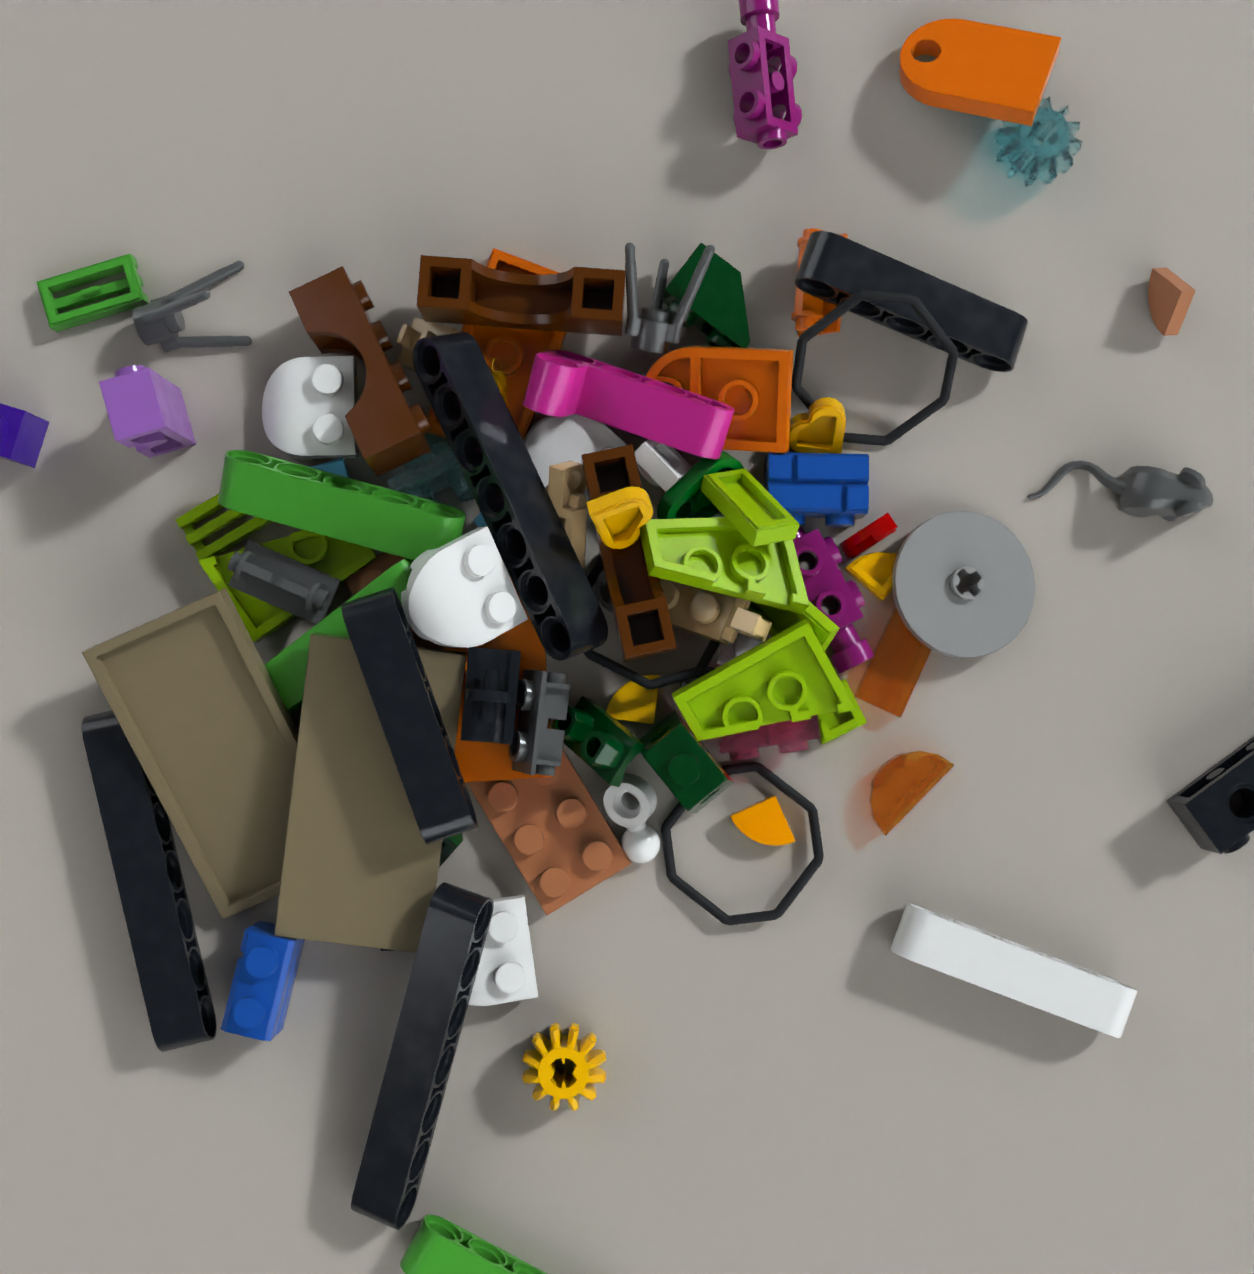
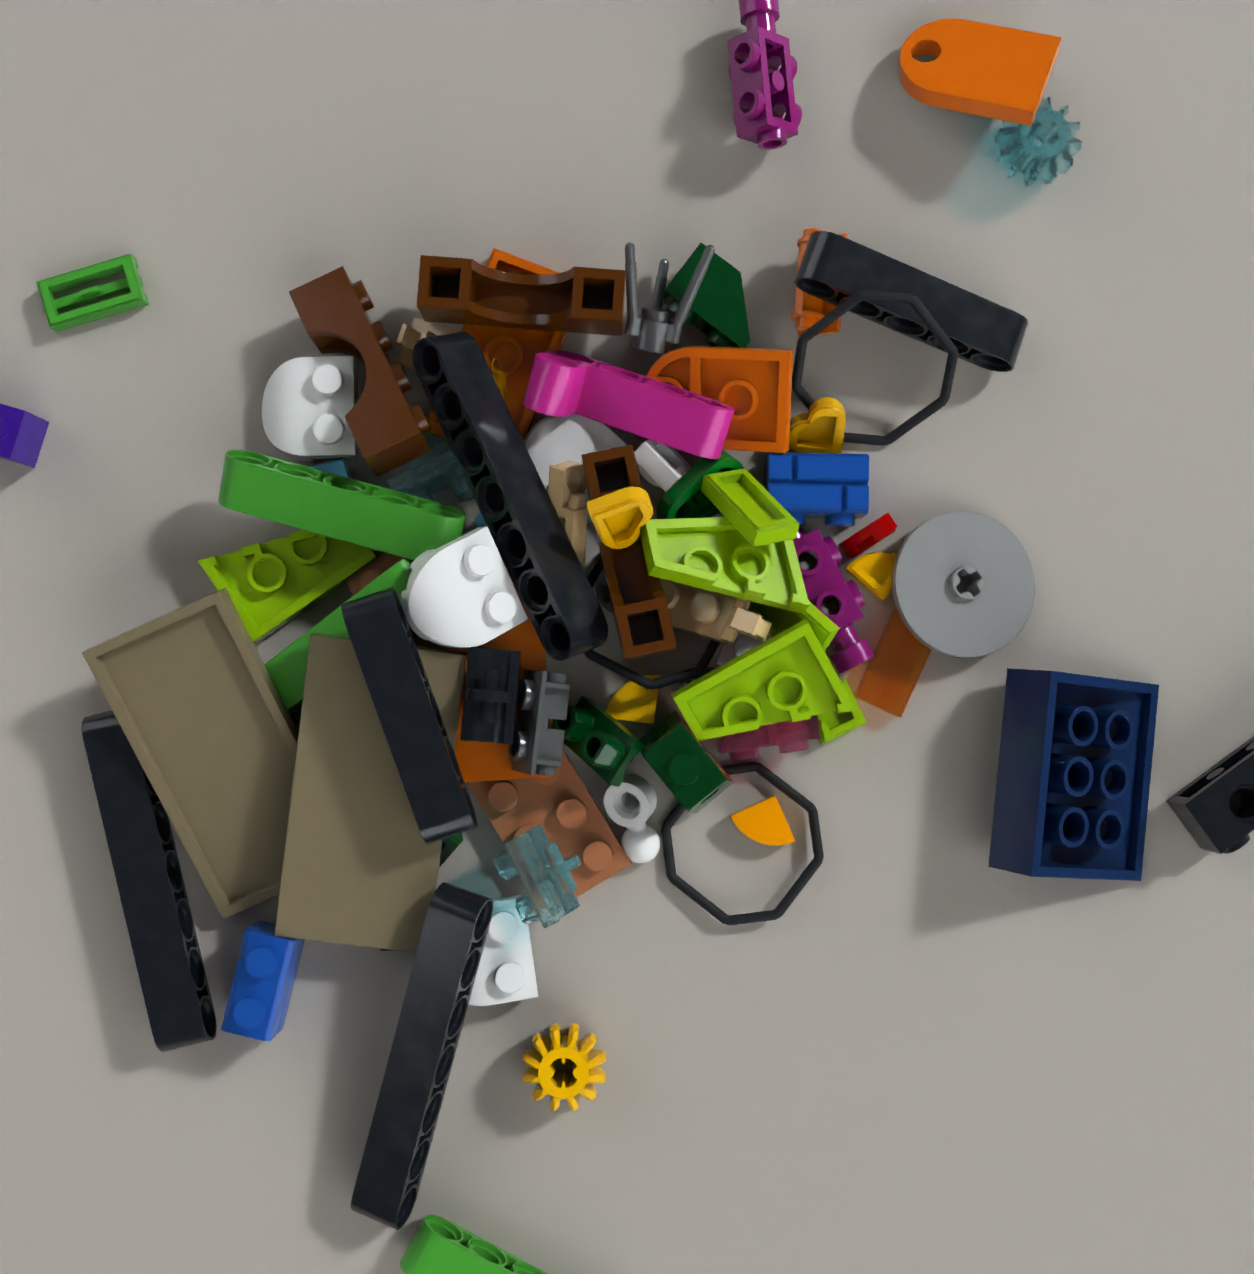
(146, 411): medium lavender brick -> none
(163, 317): dark grey plant -> none
(204, 510): lime tile -> none
(282, 582): dark grey hinge -> none
(543, 875): none -> clear light blue hips
(902, 784): clear orange tile -> none
(1013, 970): white beam -> none
(1073, 776): none -> dark blue slope
(1147, 490): dark grey animal -> none
(1168, 300): nougat tile -> none

